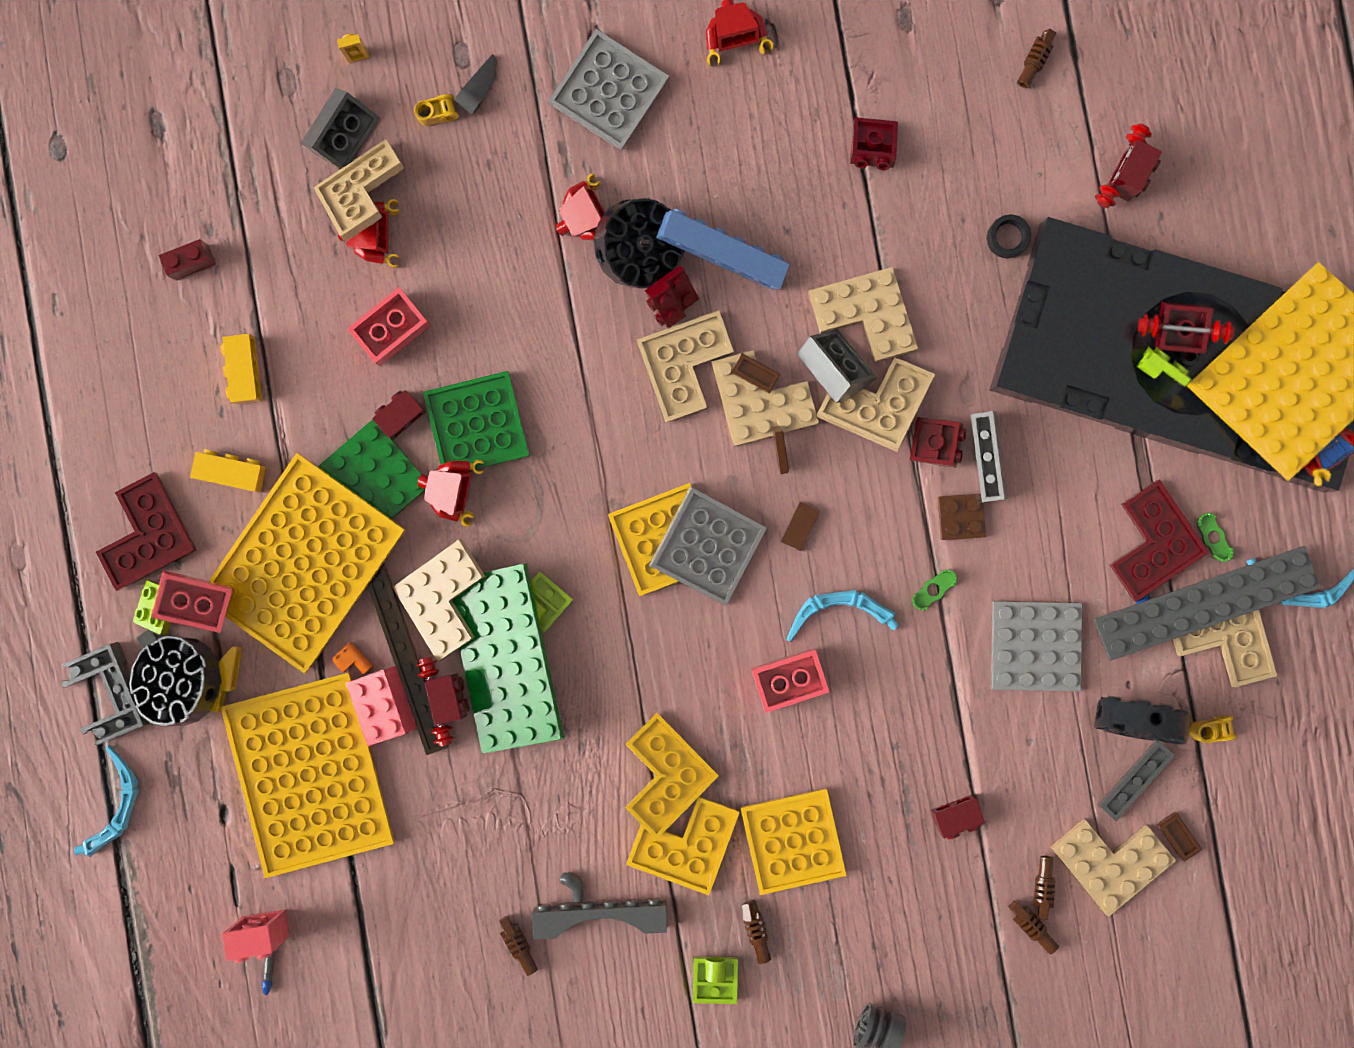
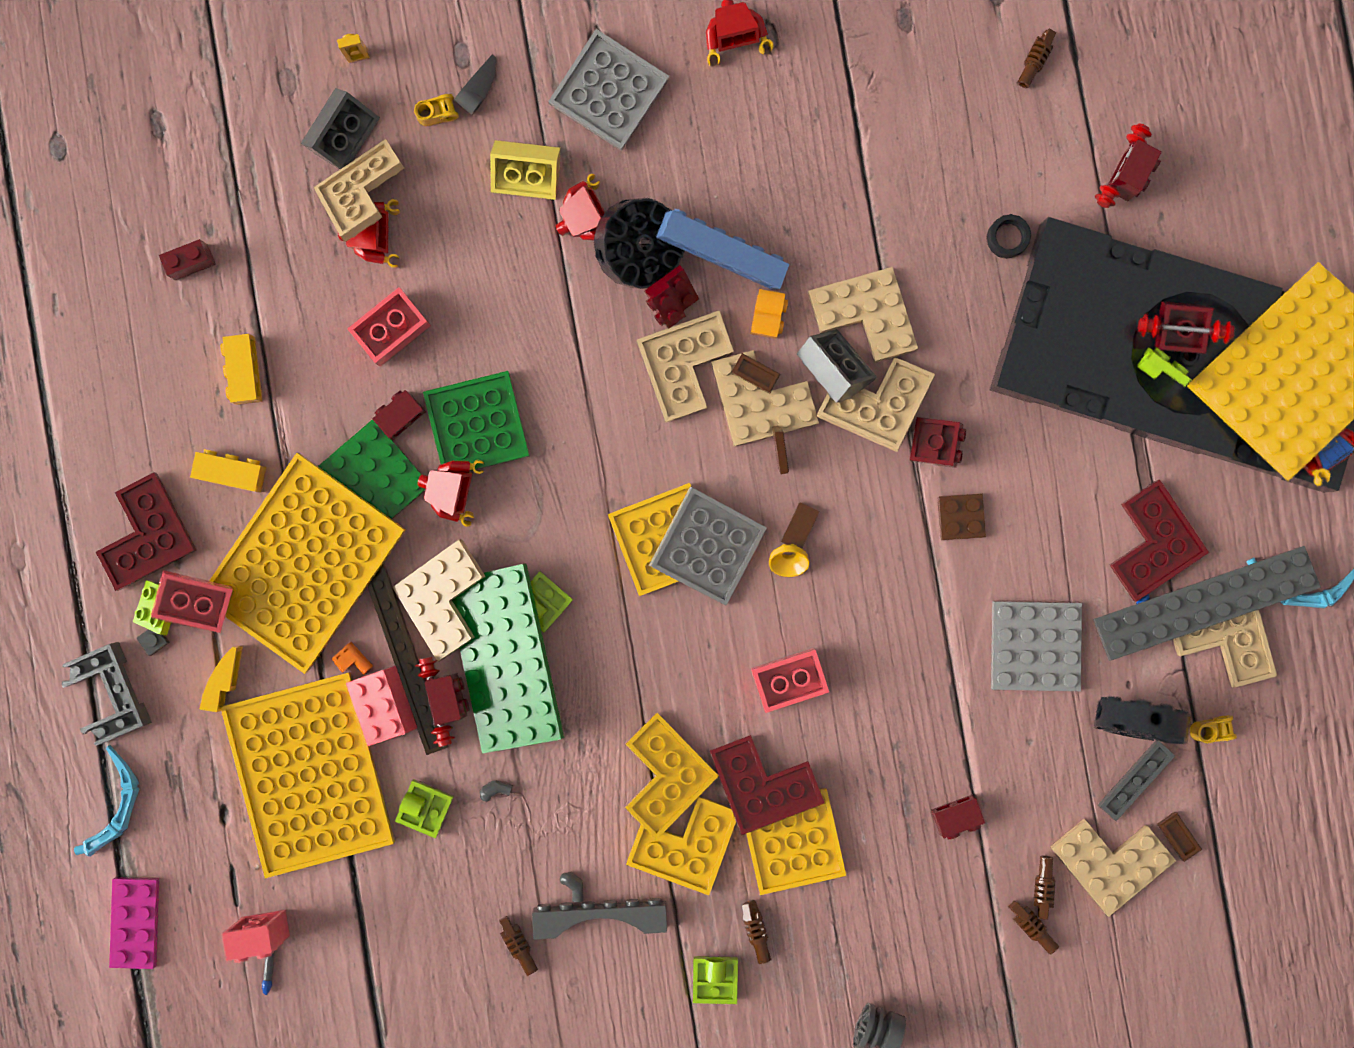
(134, 923): none -> dark pink plate
(175, 681): black brick -> none
(424, 808): none -> lime plate
(493, 788): none -> dark grey arm
(525, 169): none -> light yellow slope
(759, 798): none -> dark red plate
(768, 314): none -> light orange brick
(788, 565): none -> yellow piece
(849, 598): medium azure animal -> none
(874, 143): dark red plate -> none
(944, 580): bright green piece -> none
(989, 456): light grey brick -> none
(1221, 549): bright green piece -> none

